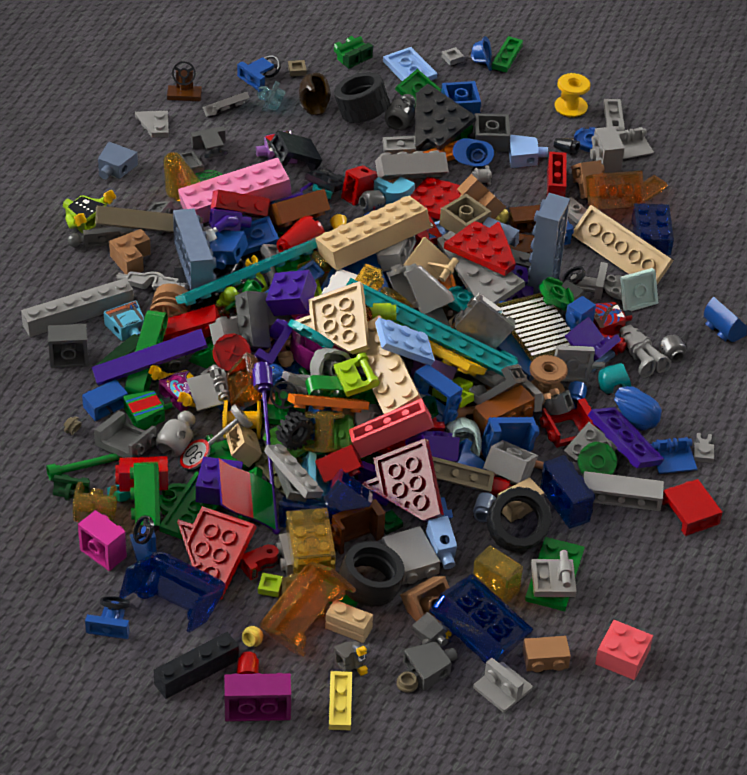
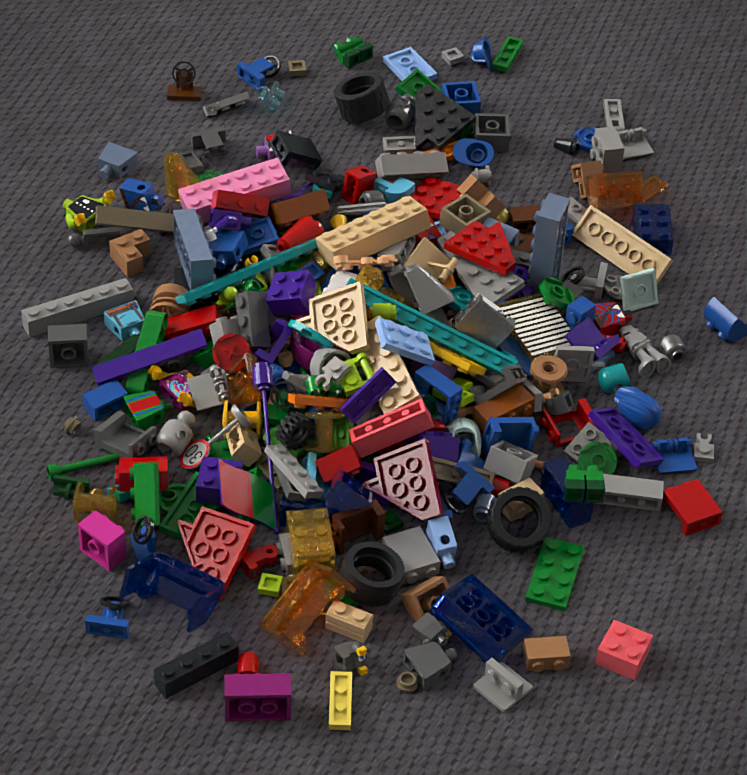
(140, 195): none -> blue torso
(143, 280): light grey piece -> none
(155, 122): light grey wing -> none
(252, 636): light yellow plate -> none
(314, 93): dark brown hair -> none
(332, 371): none -> light grey plate
(342, 261): none -> light nougat plant
(360, 208): none -> light grey axle
(367, 395): none -> dark purple plate
(467, 488): none -> blue piece
(498, 573): clear yellow brick -> none
(525, 151): light blue torso -> none
(554, 577): light grey plate -> none
(556, 173): red brick -> none
(570, 102): yellow hose -> none
(578, 391): blue brick -> none
(588, 482): none -> dark green hips

